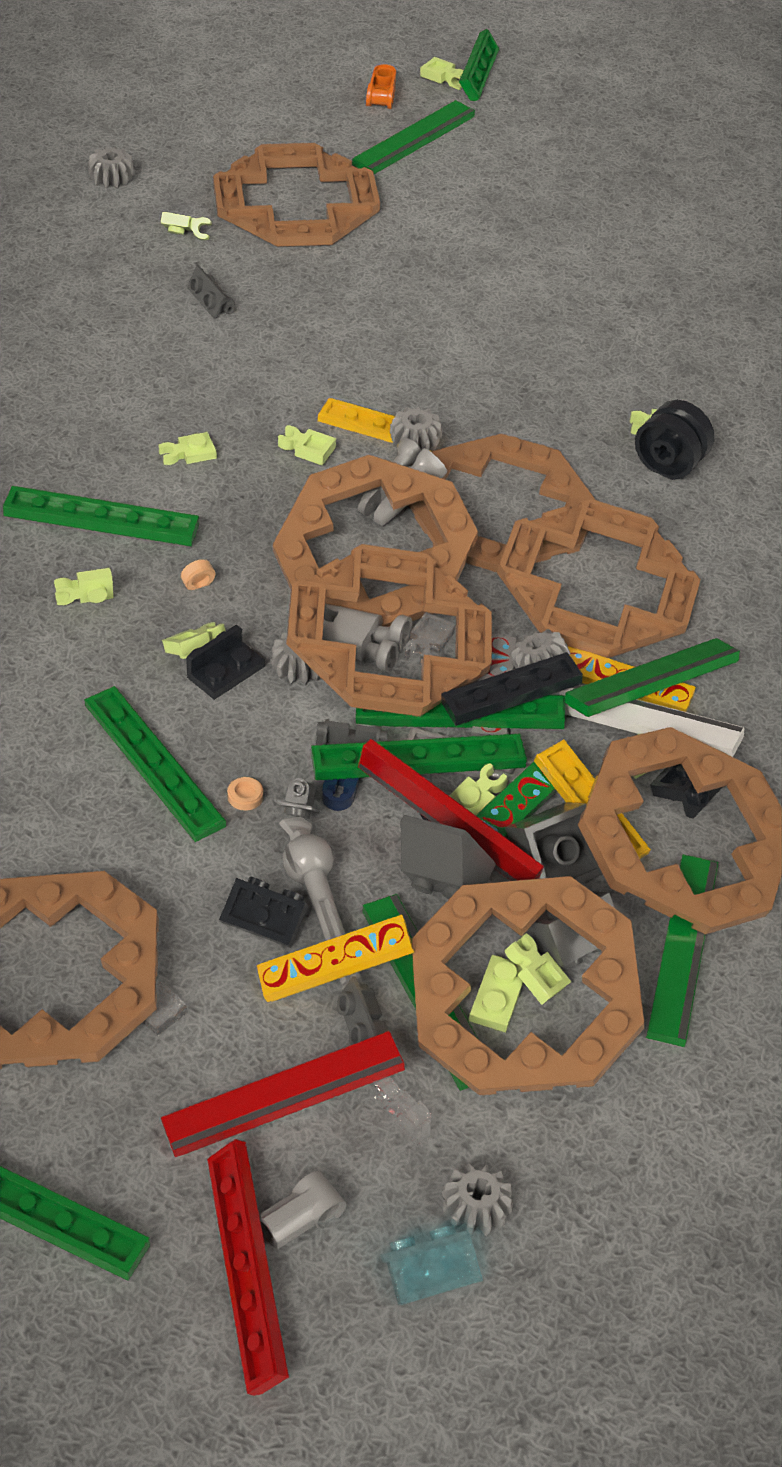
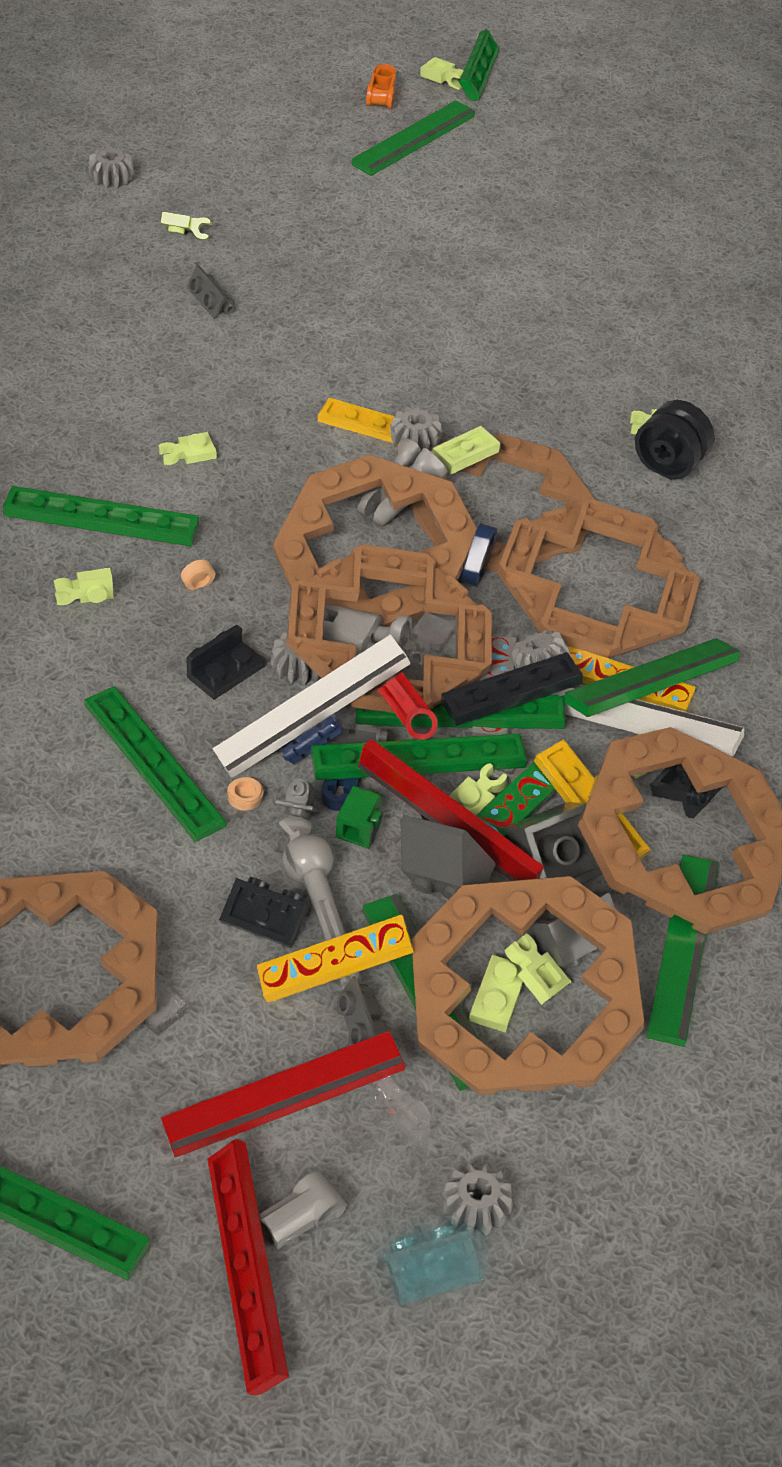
(185, 642): yellowish green plate -> none
(260, 220): medium nougat plate -> none
(308, 446): yellowish green plate -> none
(311, 706): none -> white tile
(316, 735): none -> dark blue axle
(359, 817): none -> green brick
(407, 703): none -> red piece
(466, 449): none -> yellowish green plate
(479, 554): none -> dark blue beam

